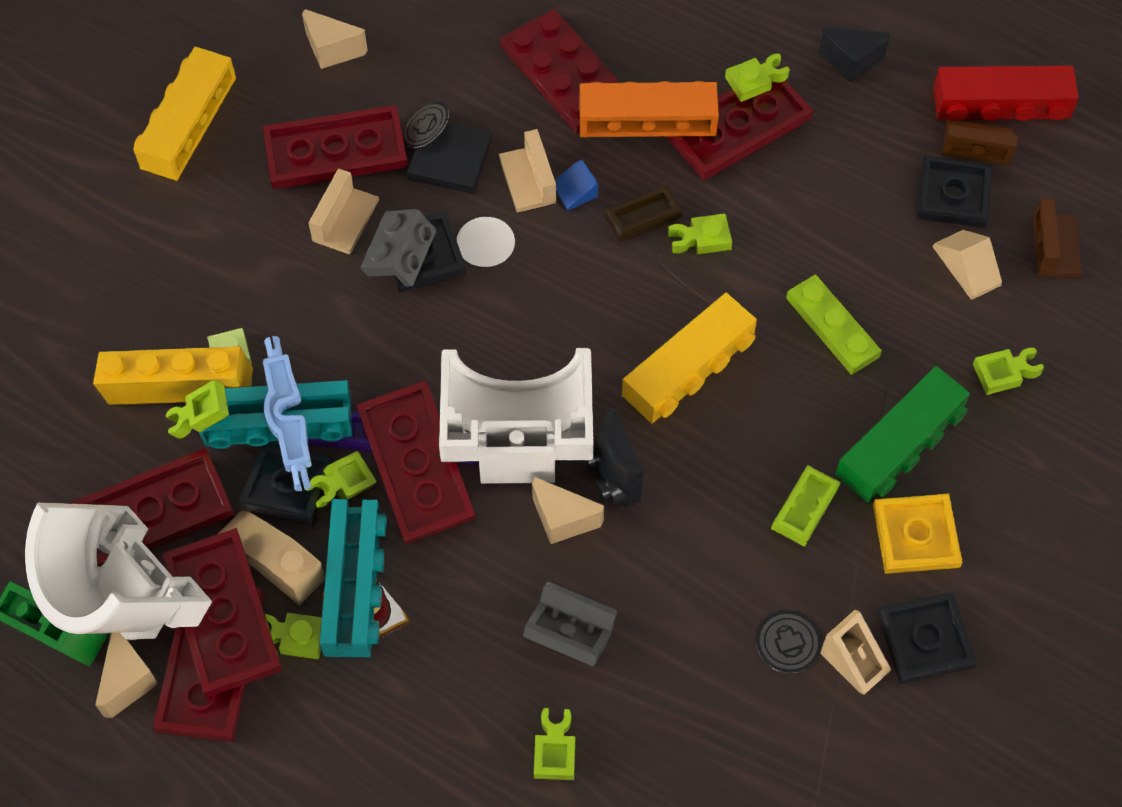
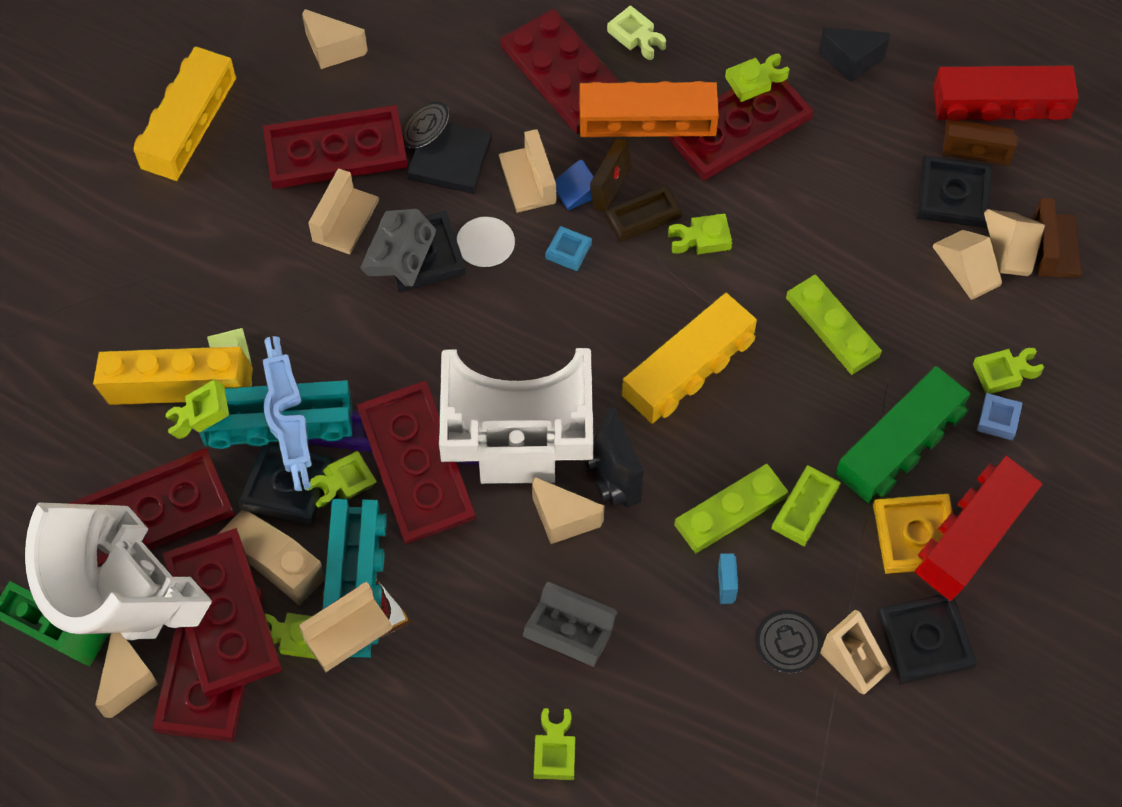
(345, 627): none -> tan panel
(568, 248): none -> dark azure tile
(610, 175): none -> dark brown tile
(635, 29): none -> yellowish green plate
(727, 578): none -> dark azure tile
(731, 508): none -> lime plate
(977, 528): none -> red brick
(999, 416): none -> medium blue plate
(1014, 241): none -> tan slope

